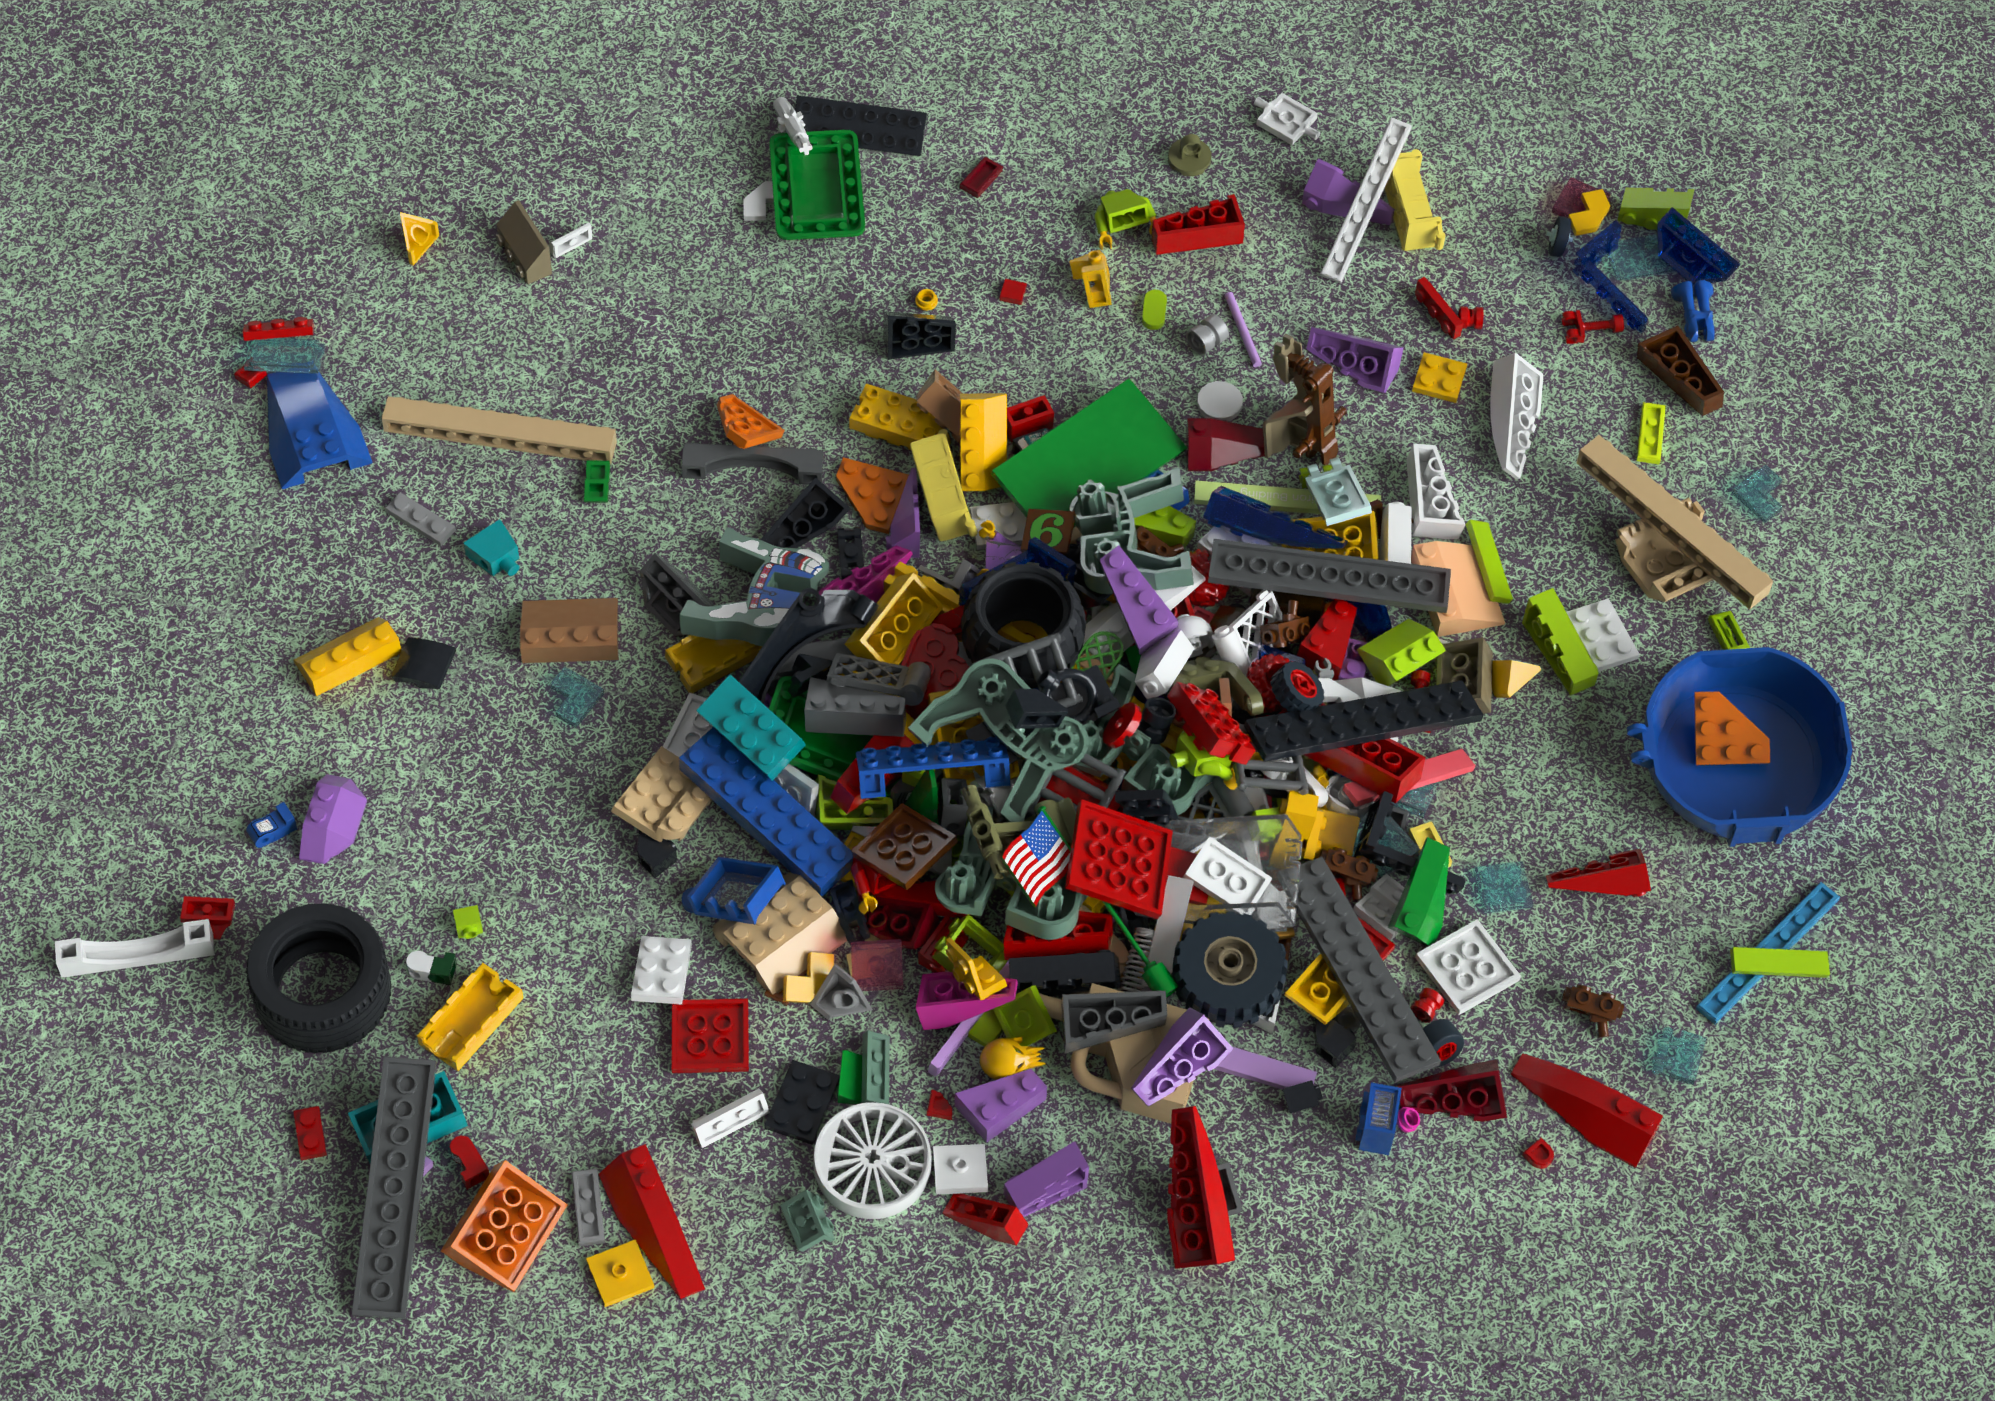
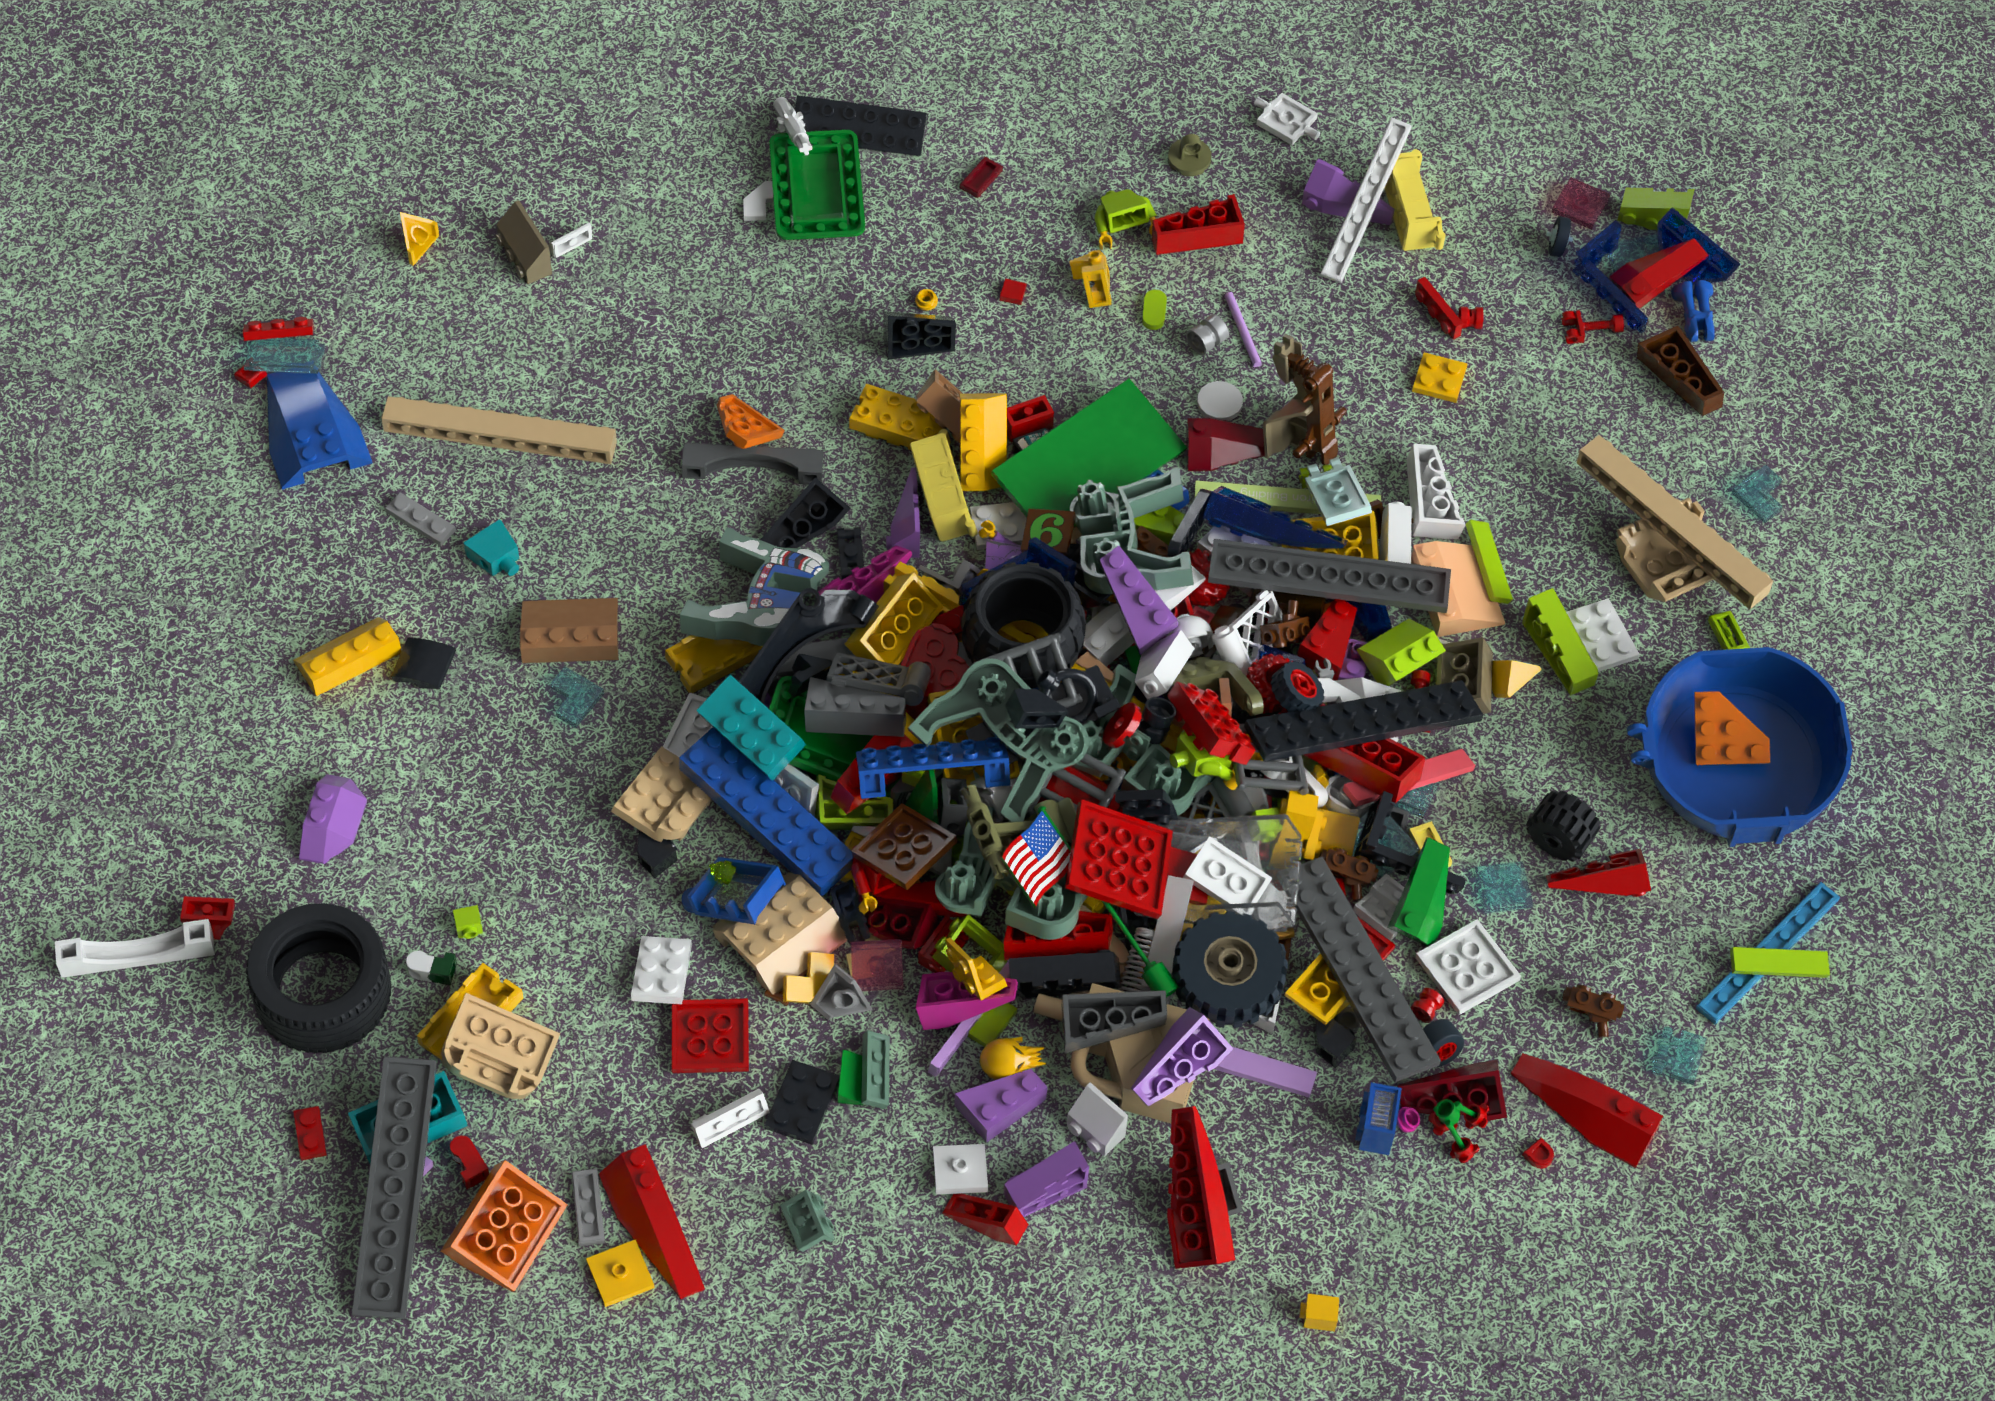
(272, 826): blue leg -> none
(497, 1048): none -> tan plate
(597, 481): green slope -> none
(667, 591): dark grey wedge -> none
(722, 871): none -> clear neon green plate
(862, 1155): white piece -> none
(872, 492): orange plate -> none
(939, 1106): red tile -> none
(1025, 1017): lime plate -> none
(1086, 646): bright green window -> none
(1097, 1120): none -> white slope
(1190, 524): none -> black beam
(1302, 1096): black brick -> none
(1320, 1312): none -> yellow brick
(1364, 359): medium lavender wedge -> none
(1446, 1118): none -> plant
(1513, 409): white wedge -> none
(1563, 825): none -> black wheel
(1596, 209): yellow tile -> none
(1651, 433): neon yellow tile -> none
(1652, 274): none -> red wedge

